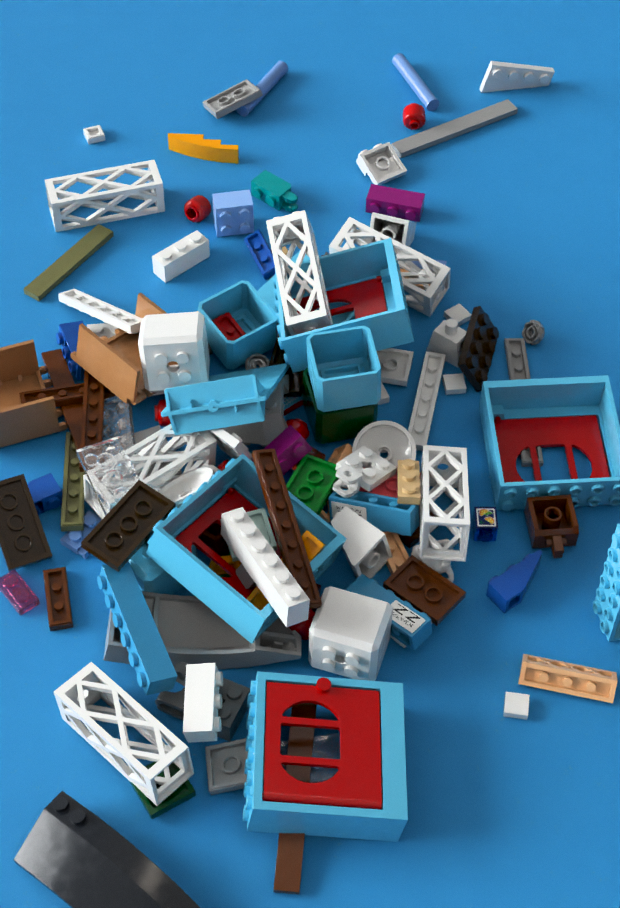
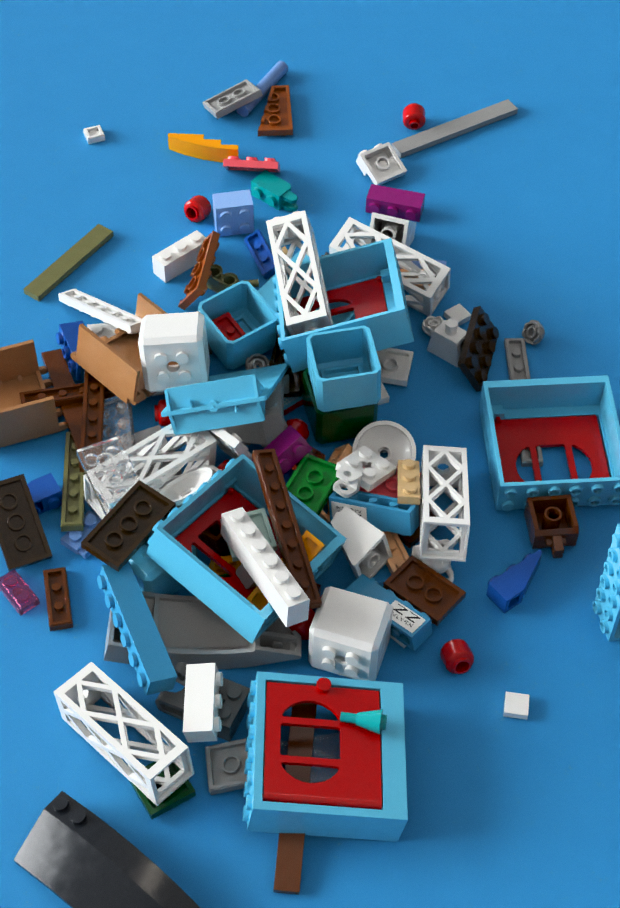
(115, 191): white piece -> none
(201, 271): none -> dark orange wing
(220, 281): none -> olive beam
(251, 164): none -> coral plate
(277, 113): none -> dark orange wing
(370, 720): none -> teal cone
(415, 82): medium blue piece -> none
(426, 398): white plate -> none
(431, 324): none -> white plate
(454, 384): white tile -> none
(457, 656): none -> red head
(485, 524): clear blue brick -> none
(512, 76): white wing -> none
(568, 678): light nougat fence -> none

